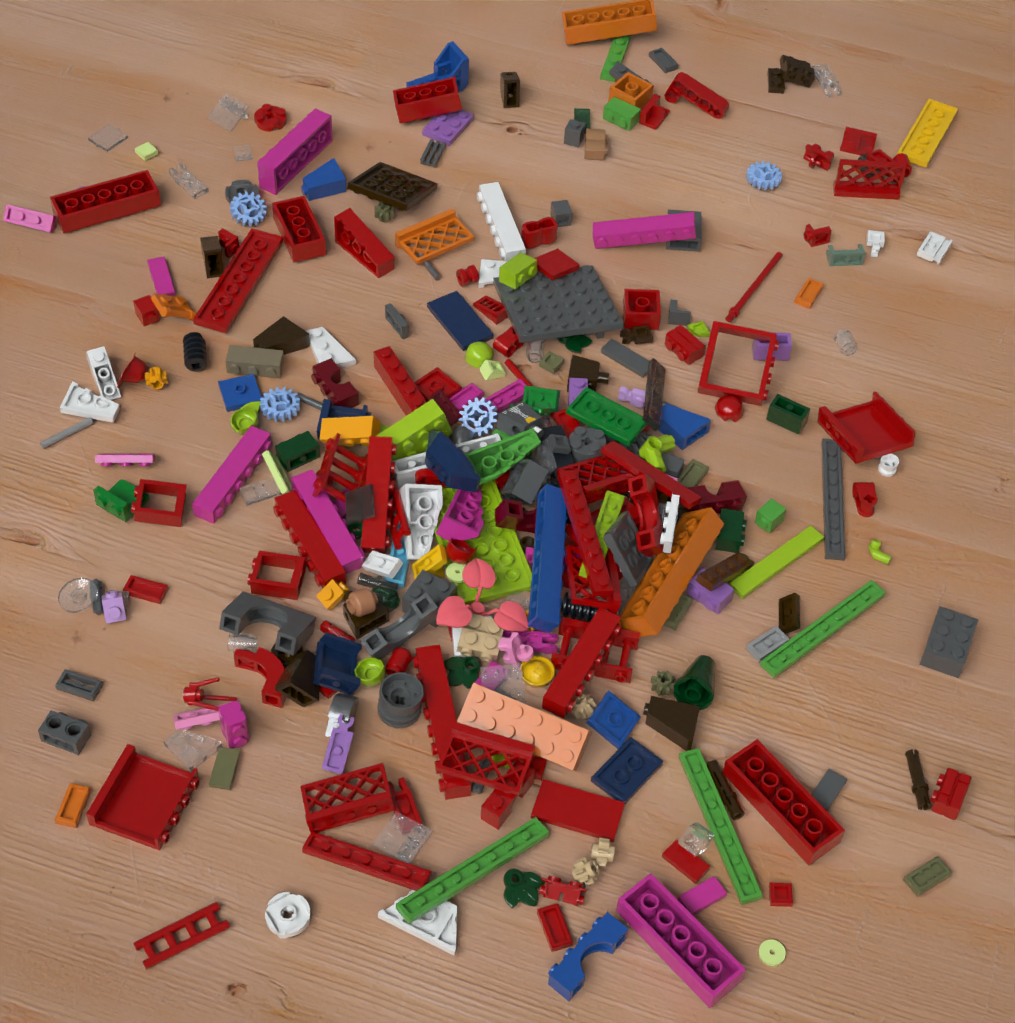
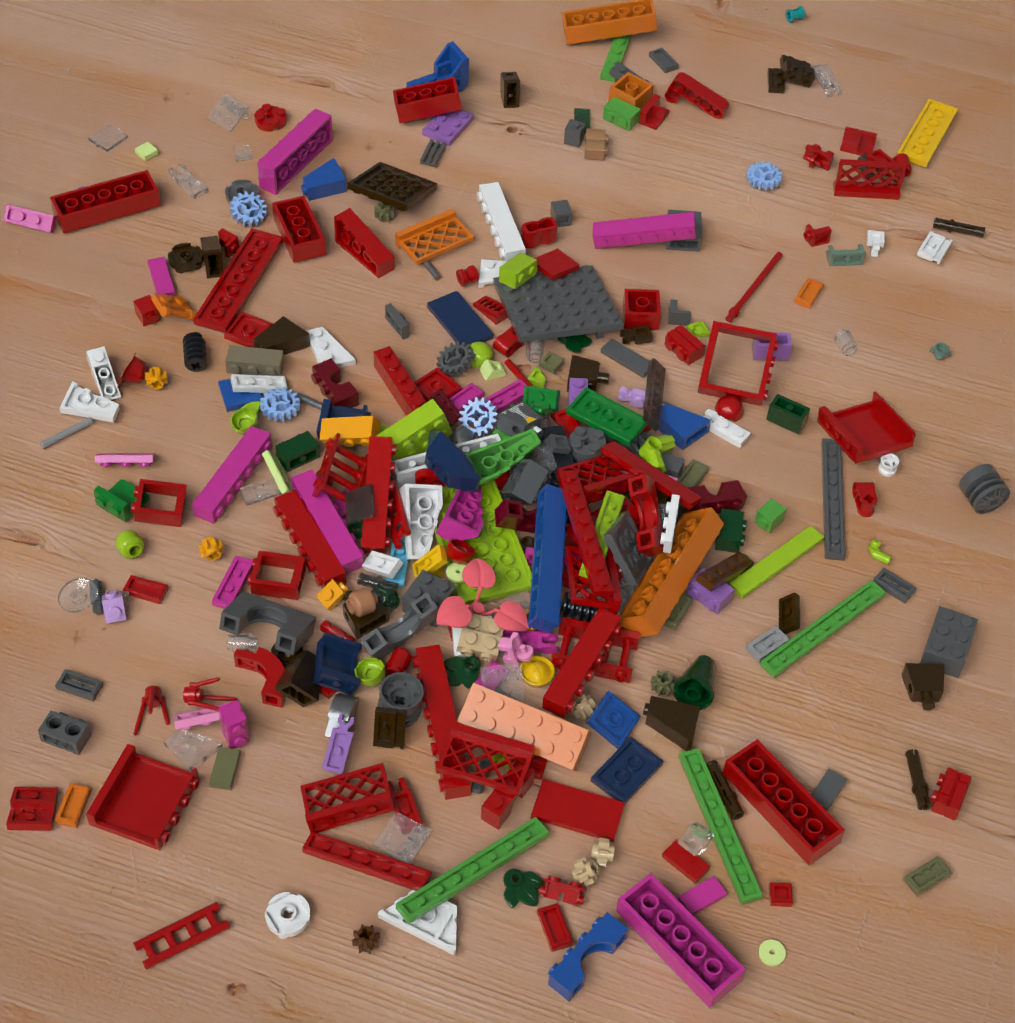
(32, 808): none -> red slope
(129, 544): none -> lime head
(151, 699): none -> red plant
(192, 262): none -> dark brown plate
(211, 548): none -> light orange gear
(232, 582): none -> dark pink plate
(245, 329): none -> red tile
(257, 383): none -> white tile
(370, 943): none -> reddish brown gear
(389, 728): none -> dark brown plate
(455, 359): none -> dark grey gear
(537, 378): none -> lime tile
(726, 429): none -> white hinge
(794, 14): none -> teal bush
(893, 587): none -> dark grey tile
(924, 683): none -> dark brown torso
(940, 351): none -> sand green plate
(951, 225): none -> dark brown pin
(984, 488): none -> dark grey wheel

